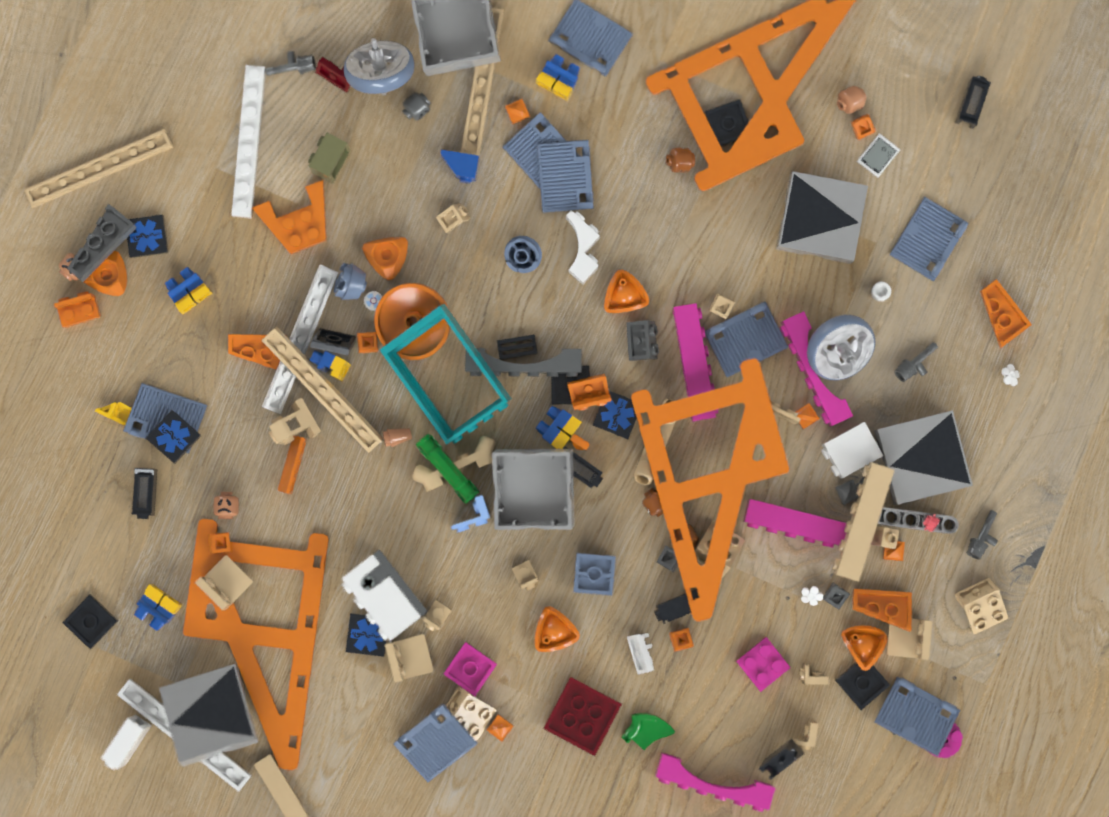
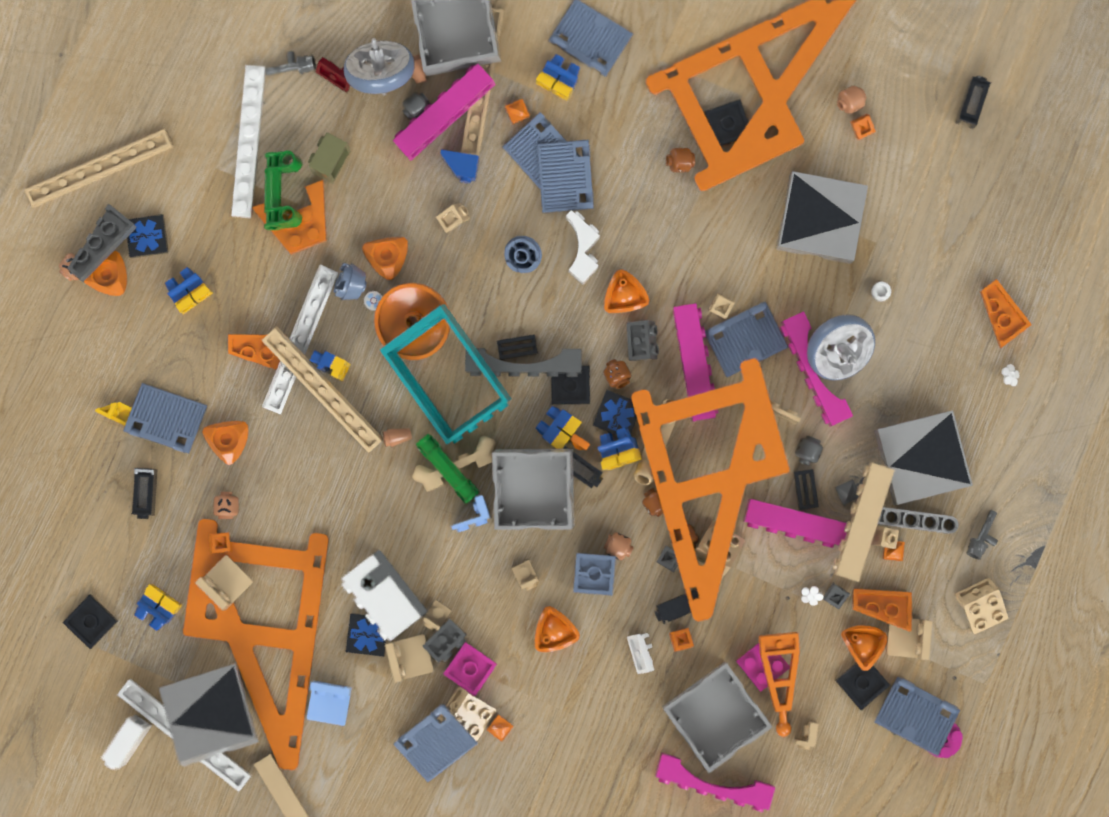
(78, 309): orange bracket -> none
(173, 437): black tile -> none
(227, 439): none -> orange hat
(278, 216): none -> green piece
(281, 432): tan tile -> none
(292, 465): orange slope -> none
(329, 703): none -> light blue bracket
(333, 341): black tile -> none
(367, 342): orange tile -> none
(419, 75): none -> nougat cone
(444, 111): none -> dark pink brick
(444, 641): none -> dark grey bracket
(582, 716): dark red plate -> none
(589, 392): orange bracket -> none
(617, 374): none -> dark orange head
(618, 452): none -> hips
(618, 546): none -> nougat head
(646, 729): green arm -> none
(717, 717): none -> light grey tile
(776, 645): none -> orange plate
(781, 758): black hinge -> none
(798, 490): none -> black tile
(807, 415): orange tile -> none
(809, 450): none -> dark grey head
(816, 679): tan bracket -> none
(851, 450): white brick -> none
(878, 155): sticker -> none
(908, 369): dark grey piece -> none
(928, 238): sand blue window -> none
(931, 522): coral plate -> none

